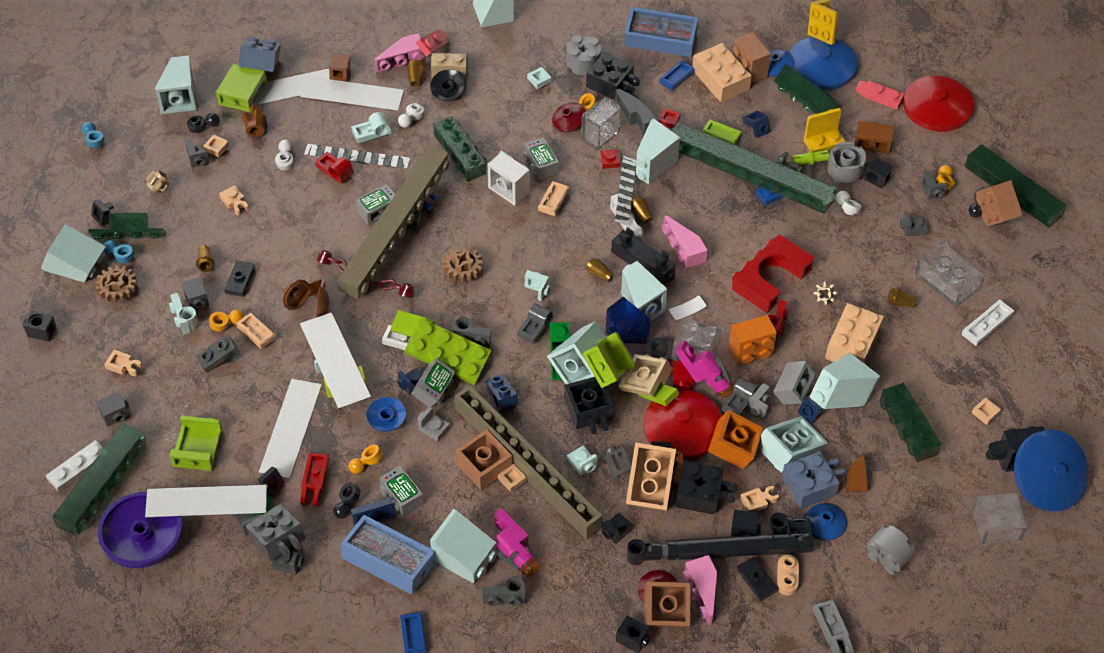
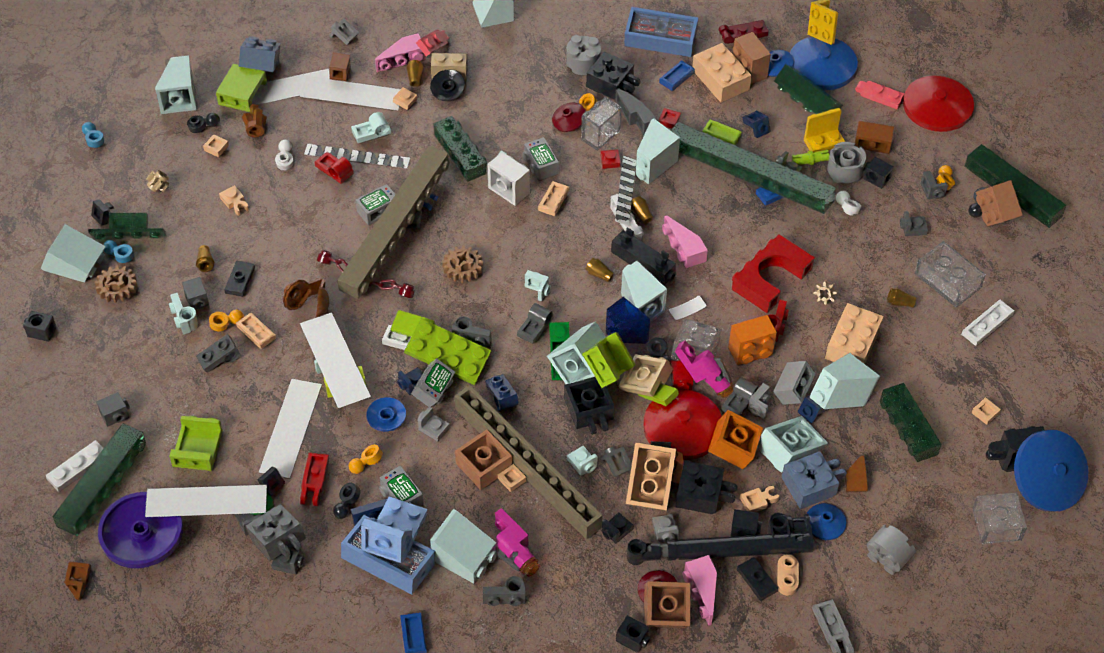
(77, 578): none -> dark orange slope
(122, 362): light nougat plate -> none
(196, 157): dark grey bracket -> none
(343, 31): none -> light grey bracket
(393, 530): none -> light blue bracket
(405, 98): none -> light nougat plate
(413, 112): white plate -> none
(539, 78): light aqua plate -> none
(665, 528): none -> light grey bracket
(757, 27): none -> dark red plate

